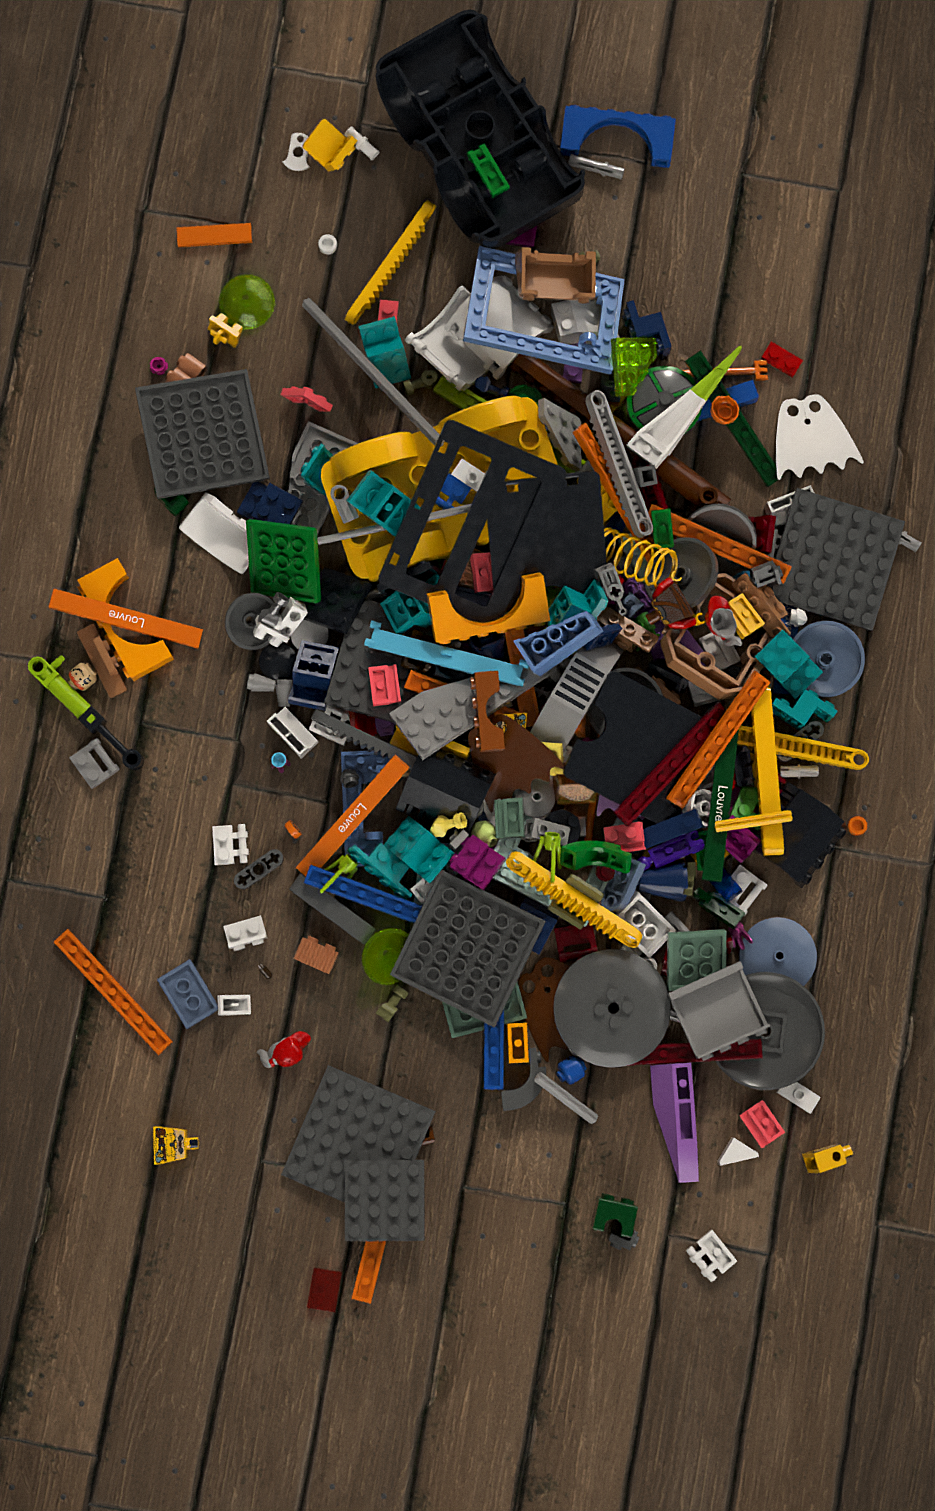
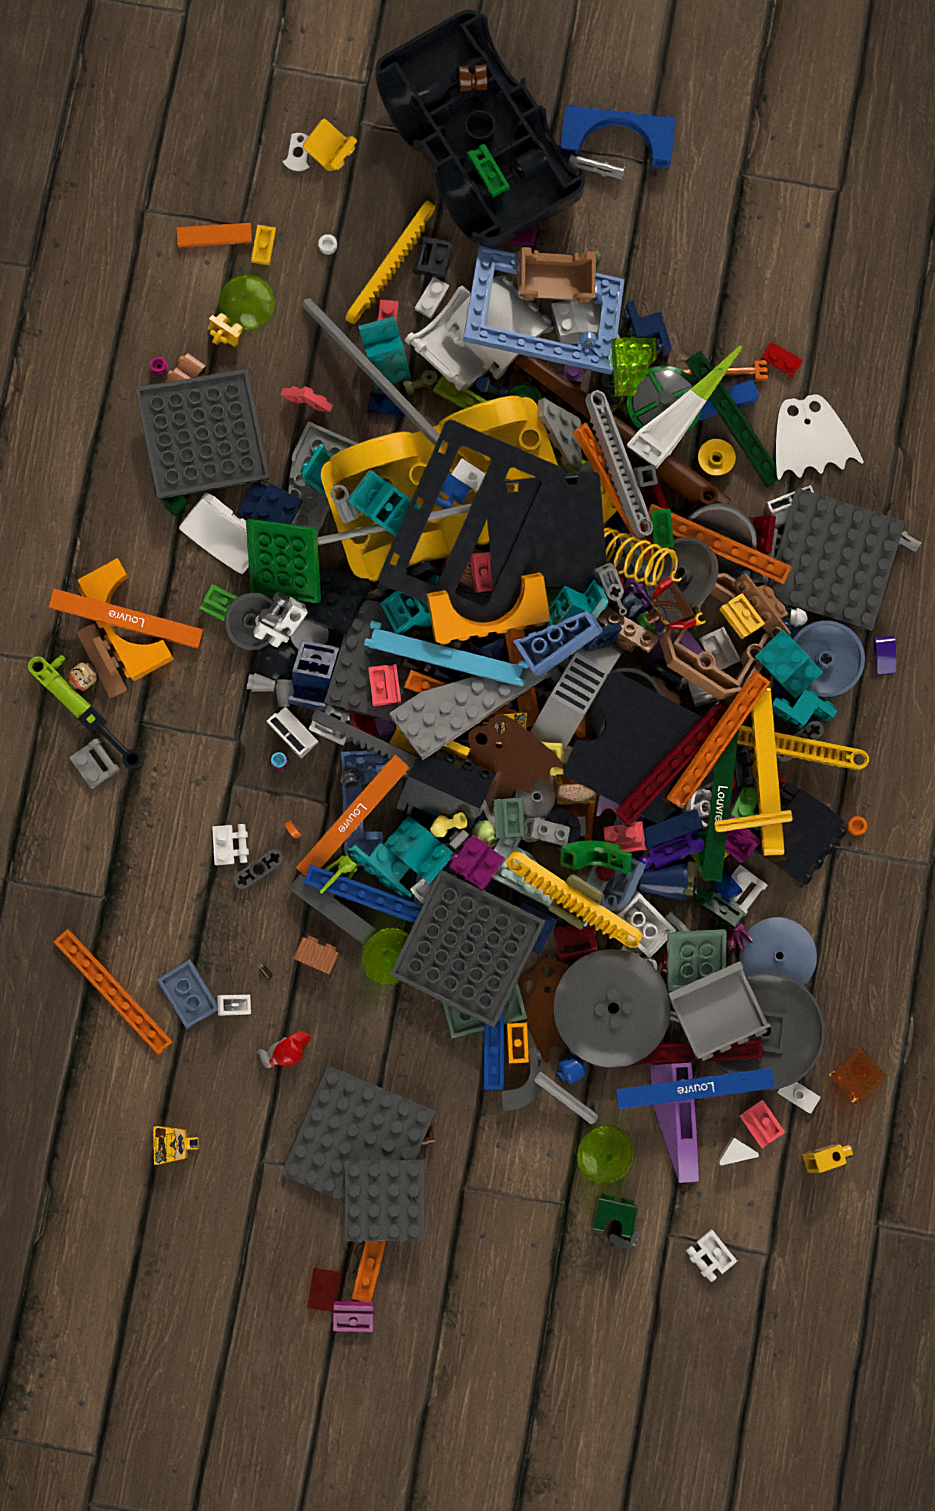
(217, 602): none -> bright green plate
(245, 932): white bracket -> none
(263, 245): none -> yellow plate
(353, 1316): none -> magenta plate
(362, 143): white pin -> none
(383, 404): none -> clear blue tile
(388, 1009): olive leg -> none
(432, 297): none -> white plate
(438, 259): none -> black plate
(472, 78): none -> reddish brown wheel
(489, 736): dark orange arch -> none
(552, 843): lime plant -> none
(597, 1147): none -> clear neon green dish
(694, 1088): none -> blue tile
(720, 449): none -> yellow dish
(721, 621): light grey hair -> none
(724, 410): orange hair -> none
(766, 574): dark grey bracket -> none
(799, 771): white axle -> none
(857, 1075): none -> clear orange slope
(886, 654): none -> dark purple panel

